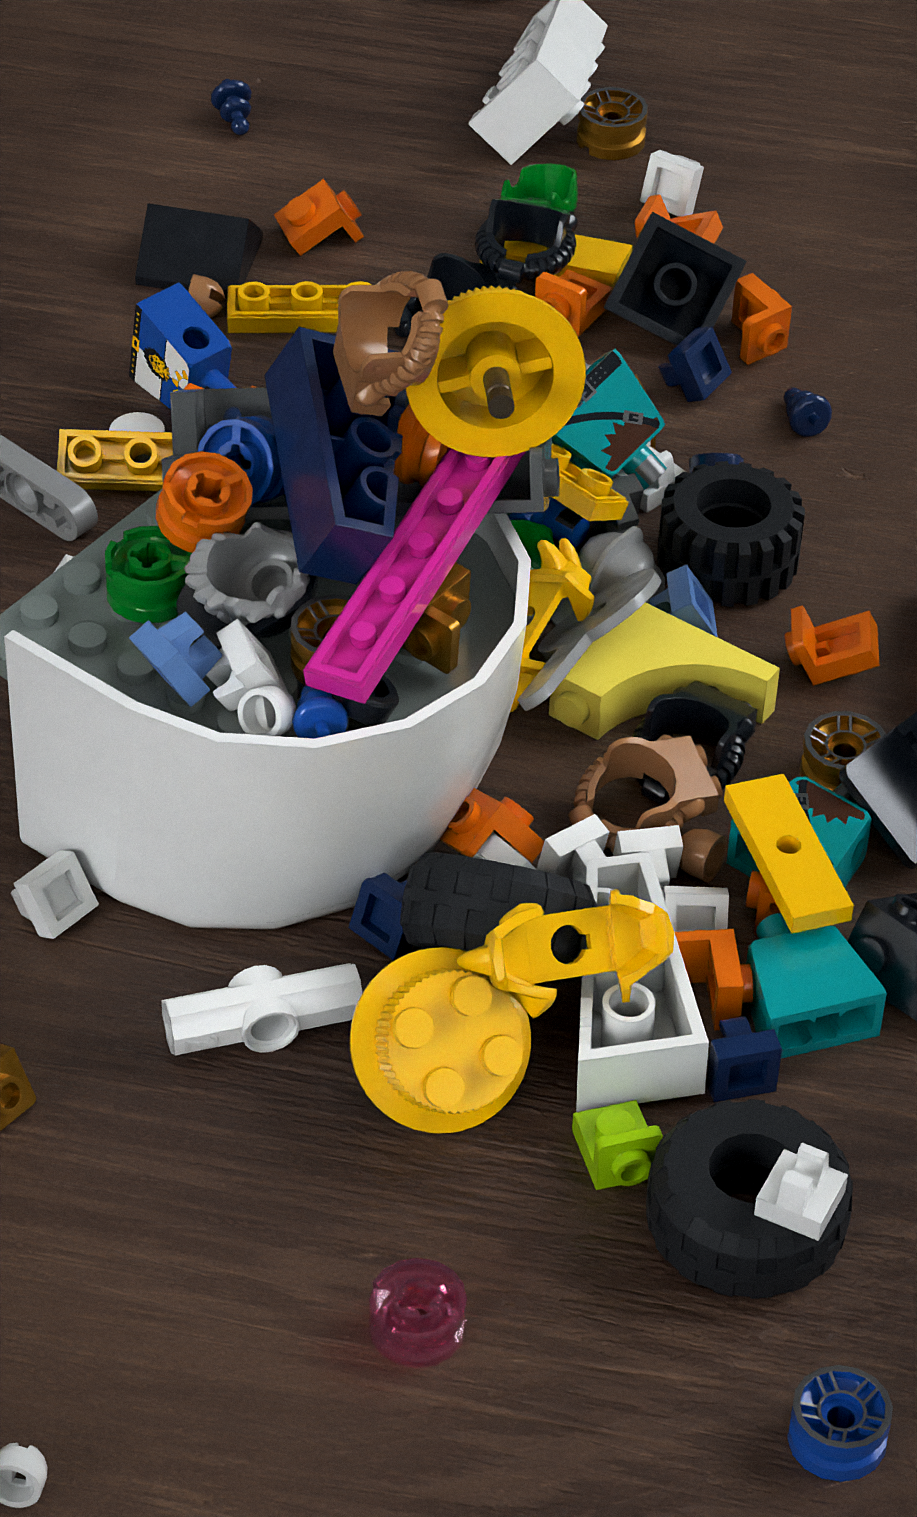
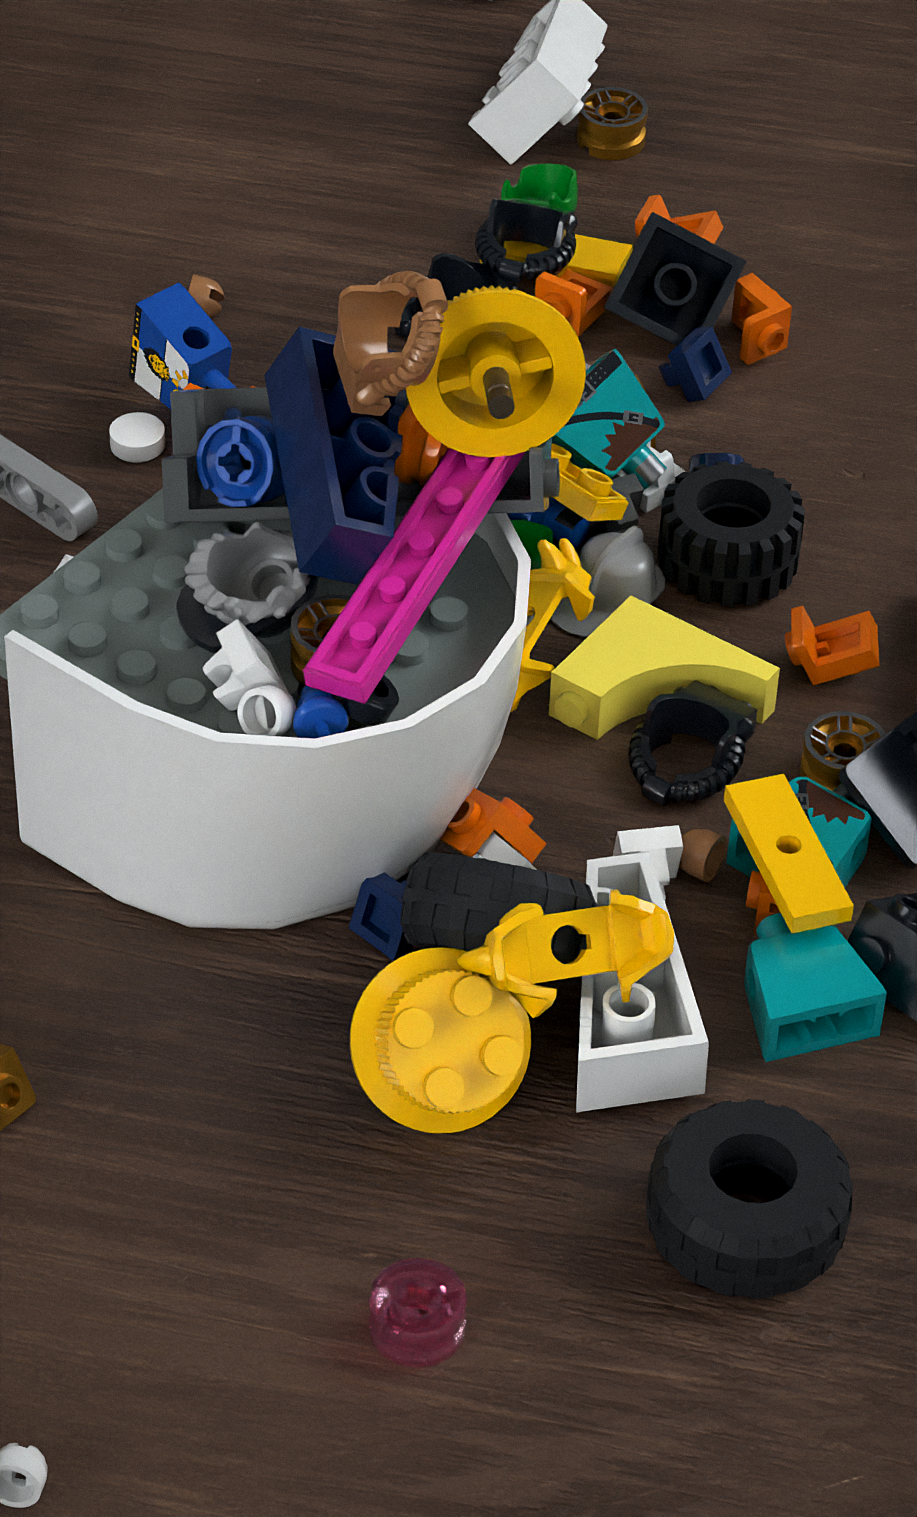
(54, 894): white tile -> none
(106, 458): yellow tile -> none
(145, 575): green wheel -> none
(175, 658): medium blue tile -> none
(198, 243): black slope -> none
(202, 497): orange wheel -> none
(232, 101): dark blue hair -> none
(261, 1008): white piece -> none
(283, 308): yellow tile -> none
(317, 215): orange bracket -> none
(438, 629): pearl gold bracket -> none
(570, 849): white tile -> none
(571, 637): light grey piece -> none
(616, 1144): lime bracket -> none
(670, 761): medium nougat piece -> none
(675, 180): white tile -> none
(687, 600): medium blue tile -> none
(697, 907): white tile -> none
(714, 960): orange bracket -> none
(742, 1061): dark blue tile -> none
(801, 1191): white tile -> none
(807, 411): dark blue hair -> none
(861, 1420): blue wheel -> none

